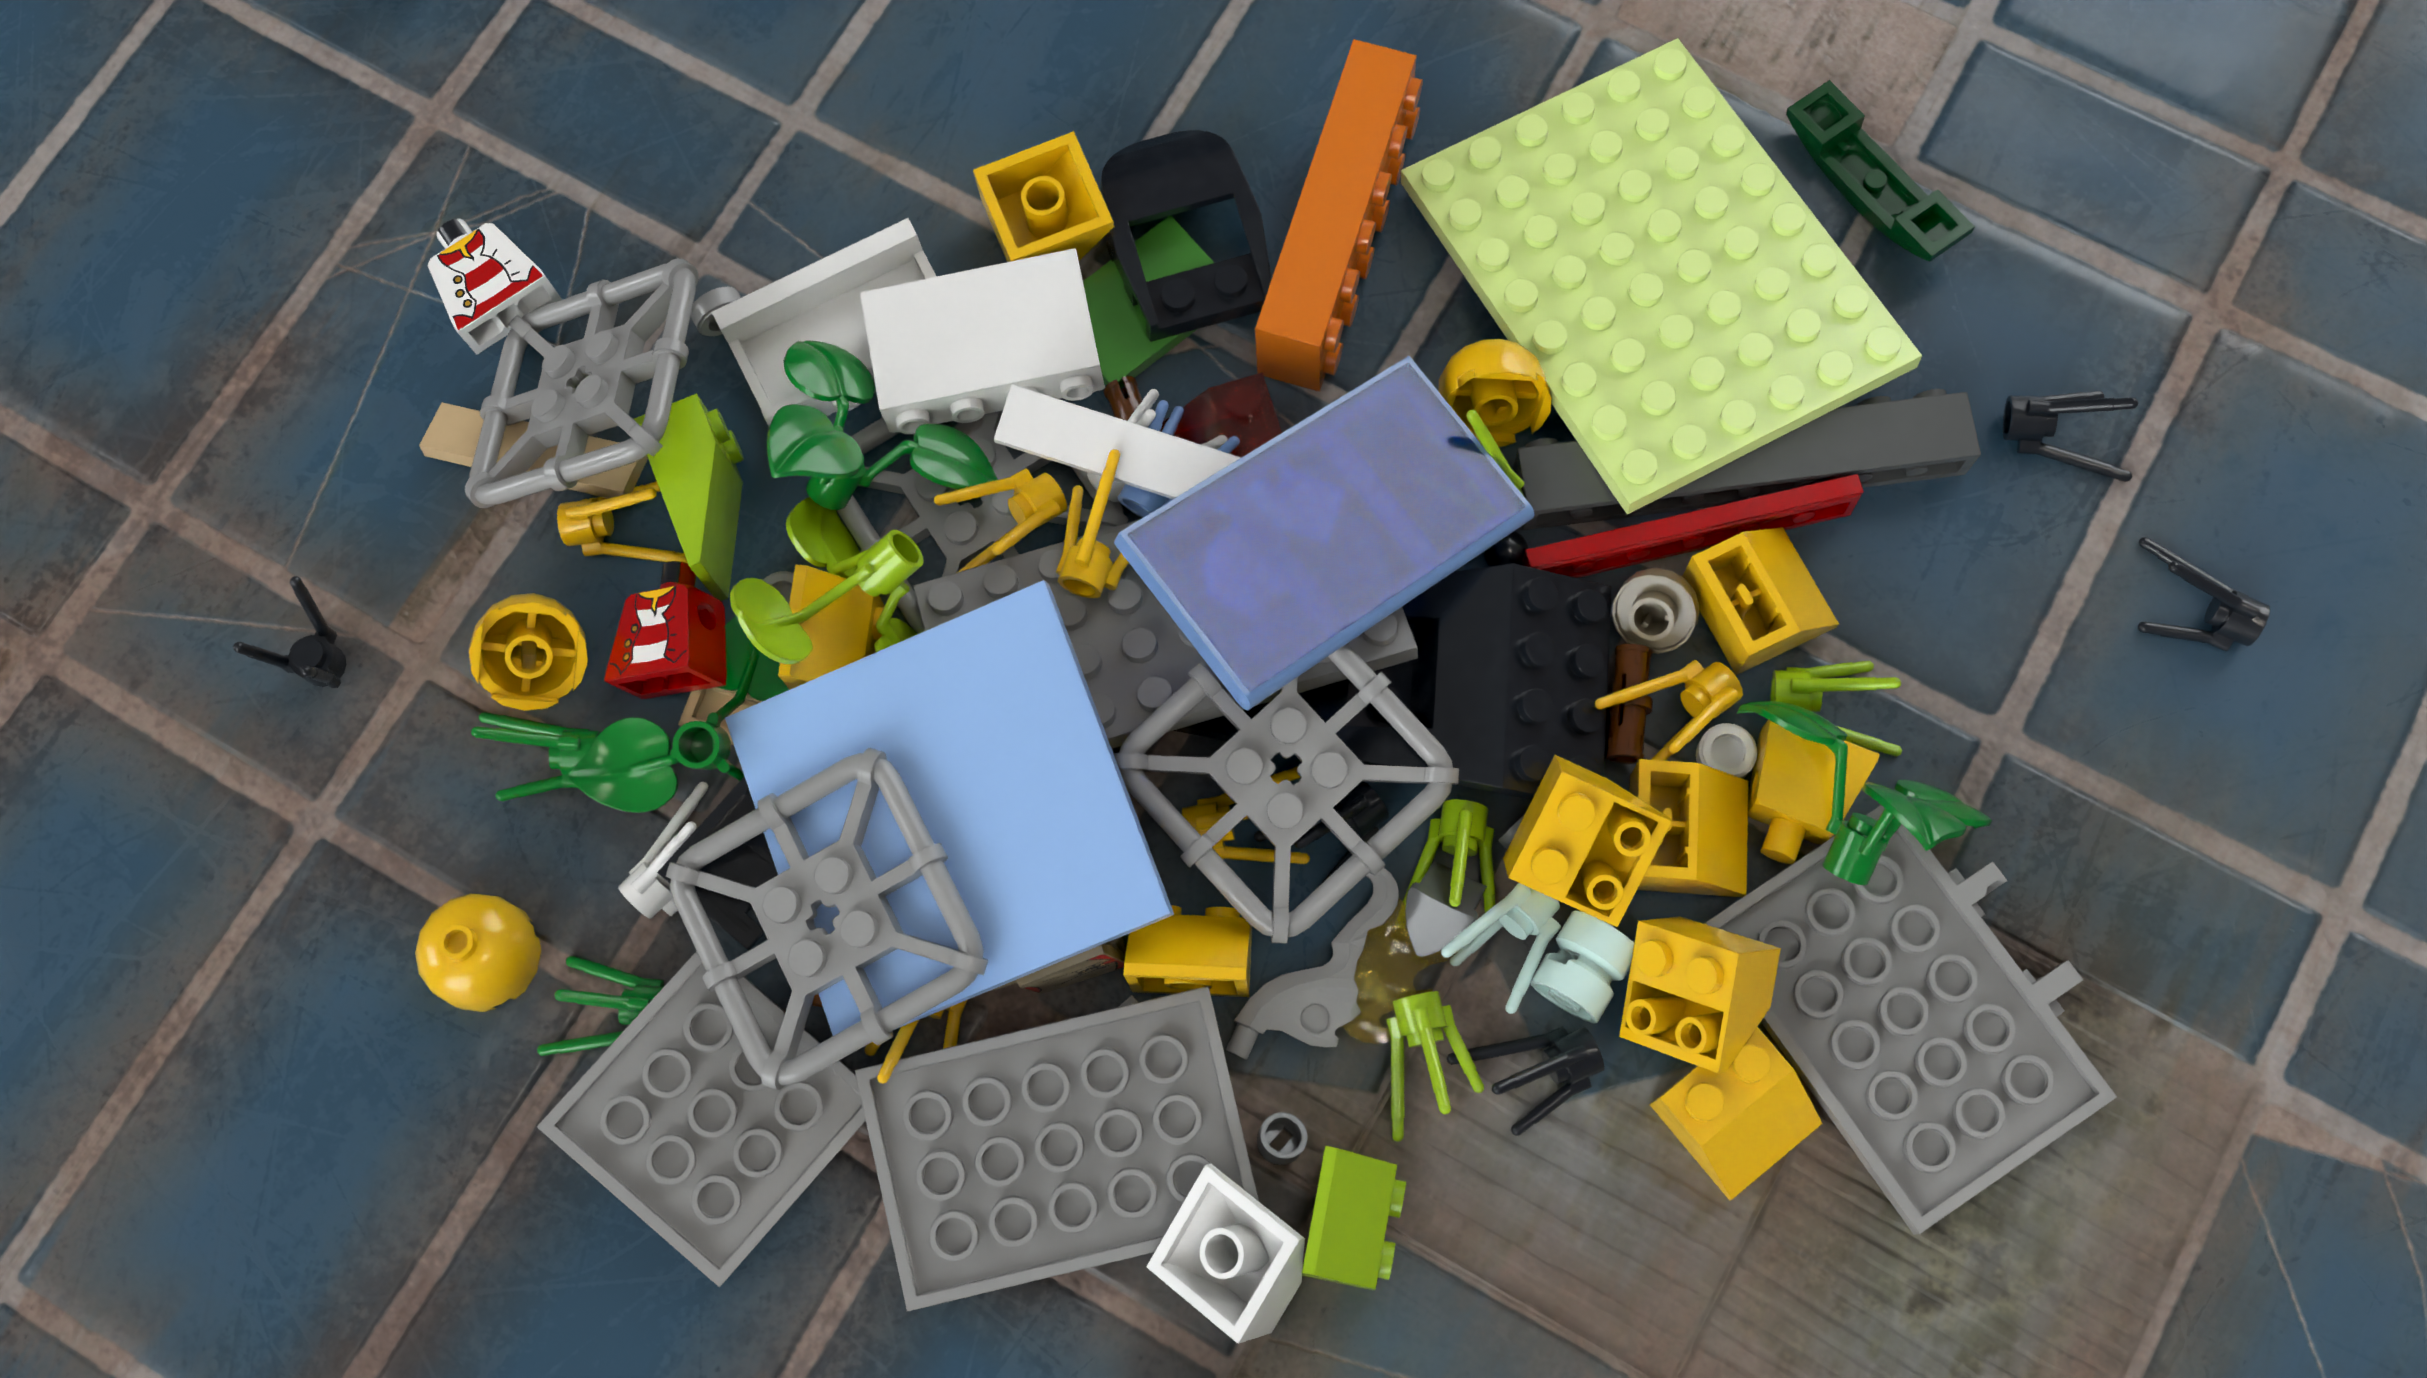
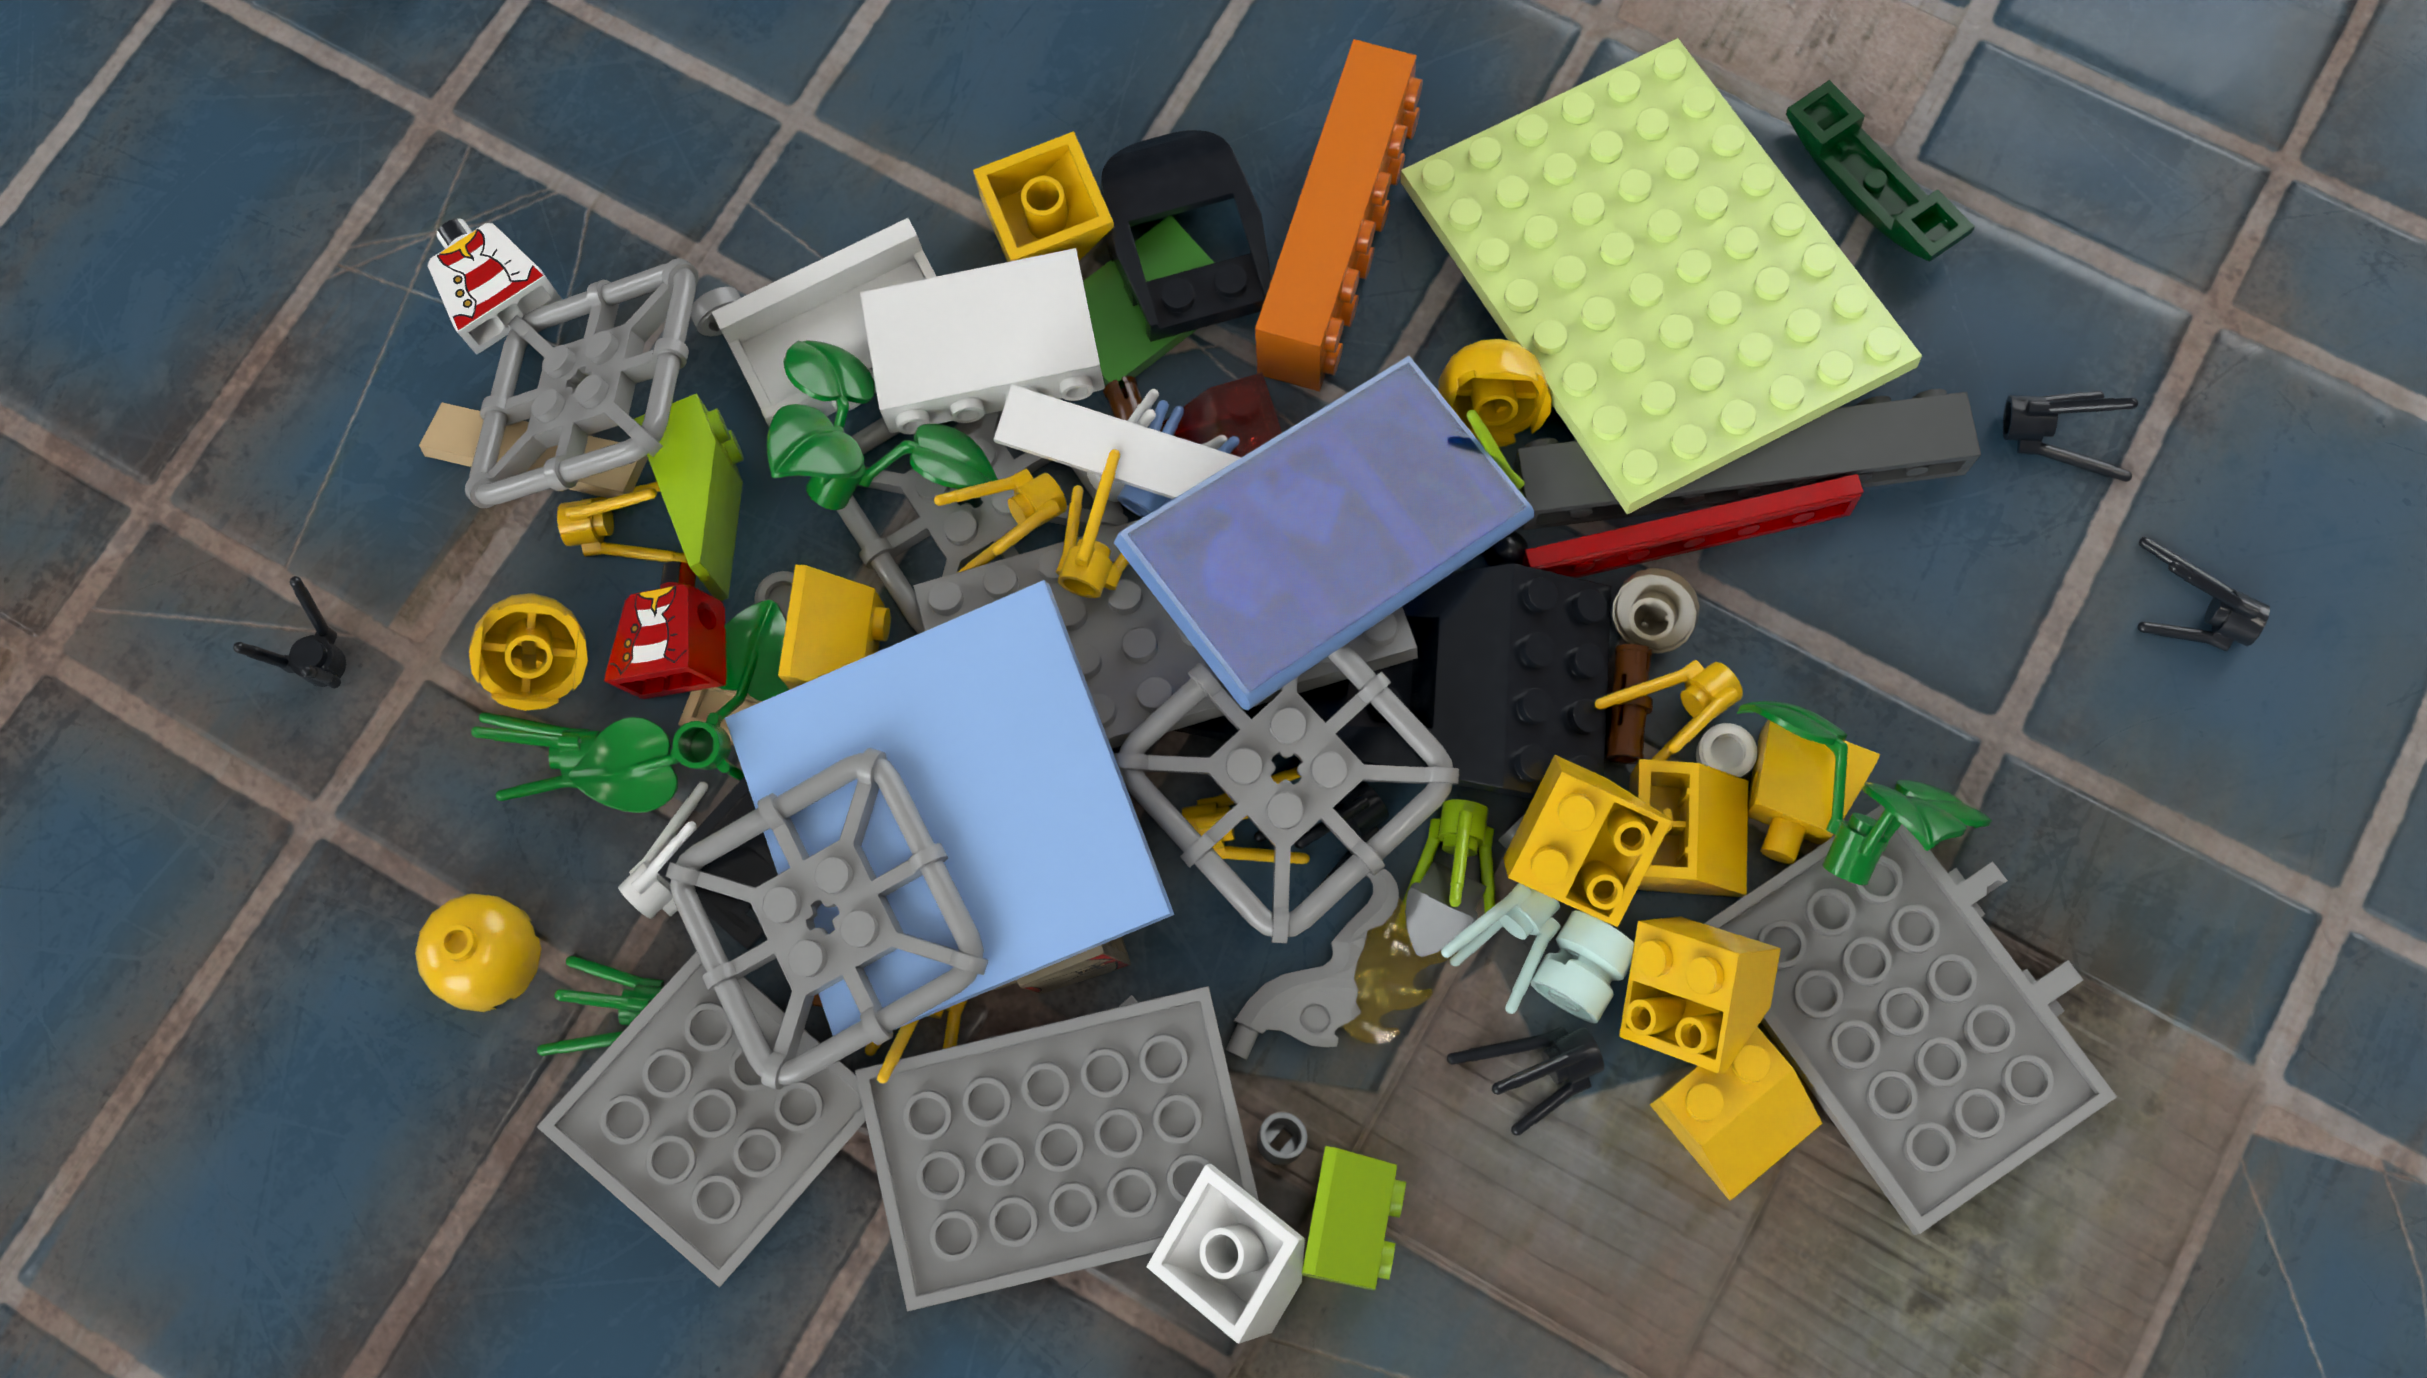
(827, 543): lime plant -> none
(1191, 954): yellow slope -> none
(1422, 1021): lime plant -> none
(1757, 597): yellow slope -> none
(1806, 687): lime plant -> none

